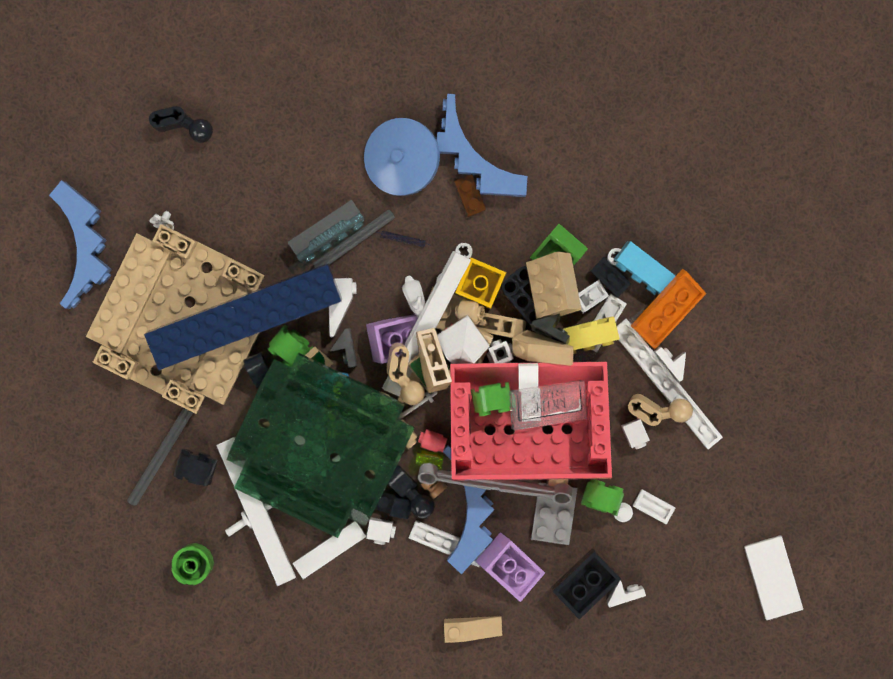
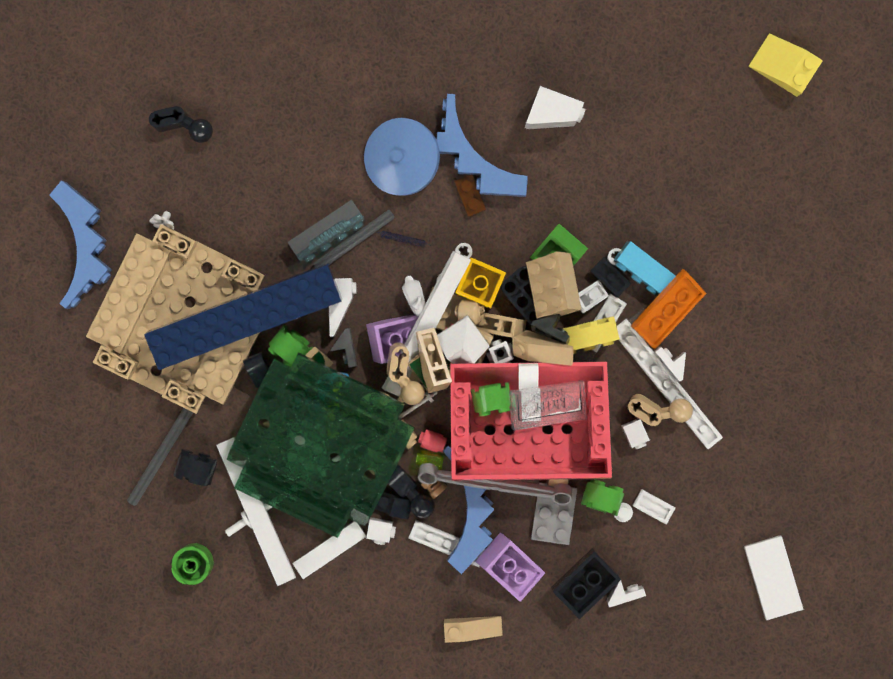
(554, 110): none -> white slope
(785, 64): none -> light yellow slope

